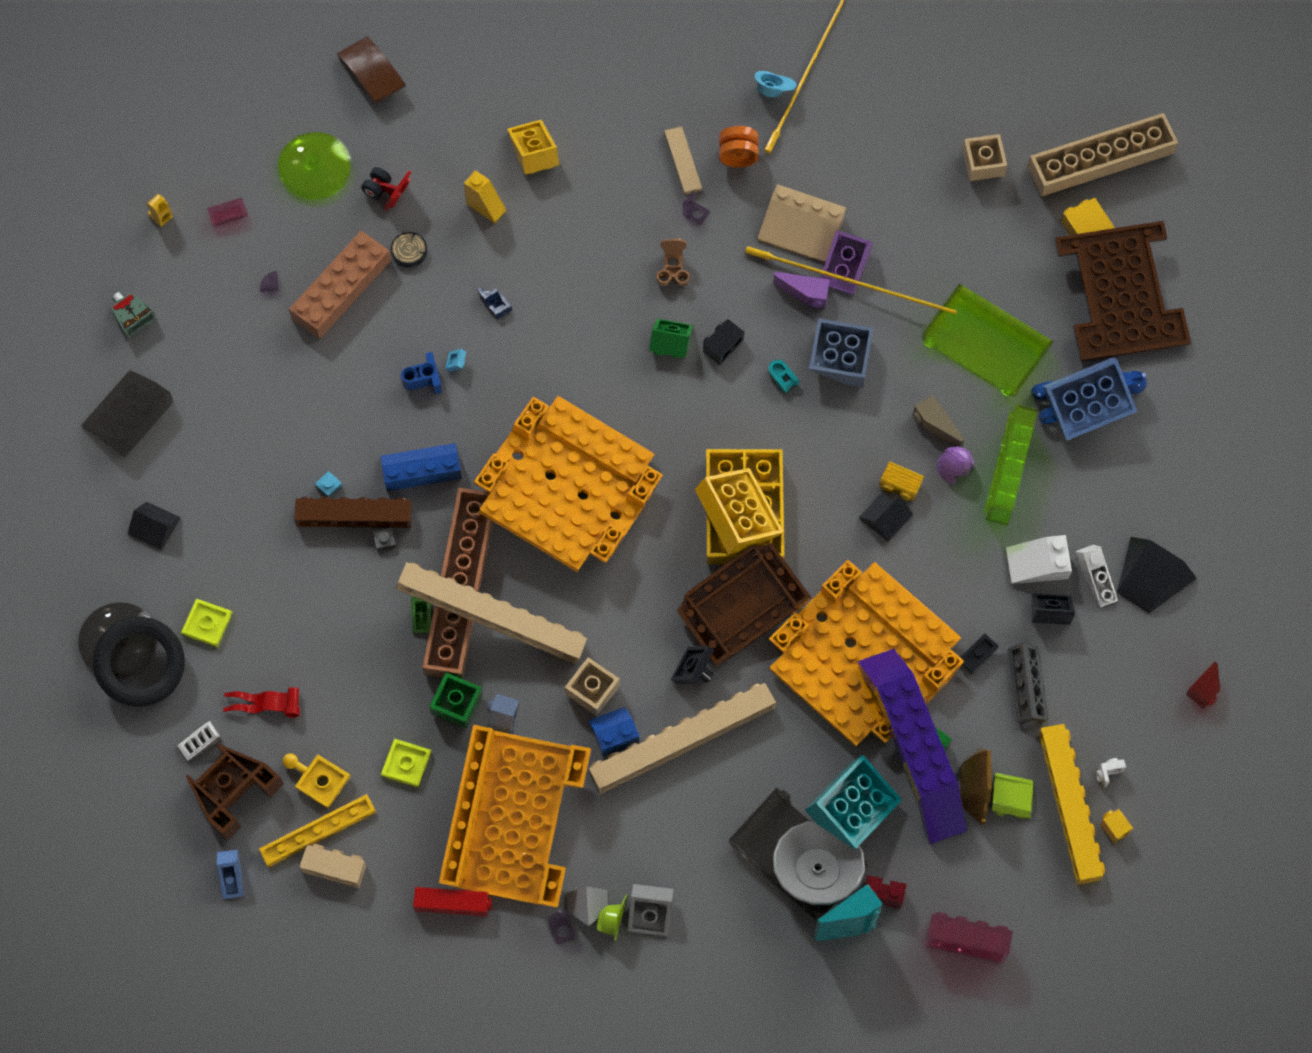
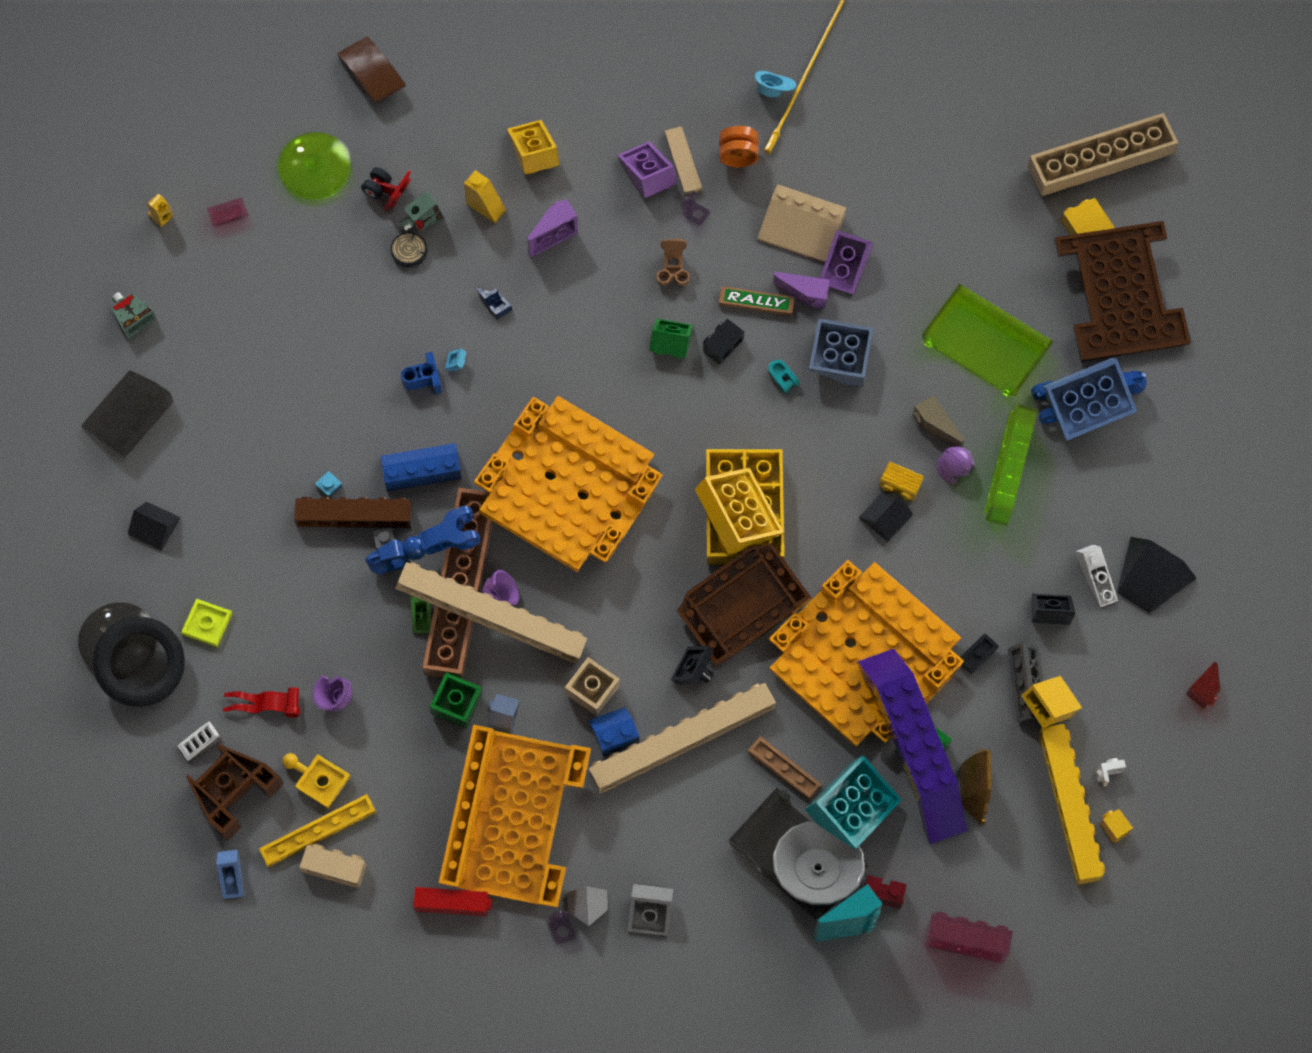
(269, 282): clear purple tile -> none
(333, 694): none -> medium lavender helmet
(340, 284): nougat brick -> none
(406, 763): neon yellow tile -> none
(421, 212): none -> sand green torso
(433, 540): none -> blue piece
(502, 587): none -> medium lavender helmet
(554, 227): none -> medium lavender slope
(611, 917): lime piece -> none
(648, 169): none -> medium lavender slope
(756, 301): none -> tile
(768, 256): yellow piece -> none
(784, 768): none -> medium nougat tile
(984, 157): tan brick -> none
(1011, 796): lime slope -> none
(1039, 560): white slope -> none
(1051, 701): none -> yellow brick

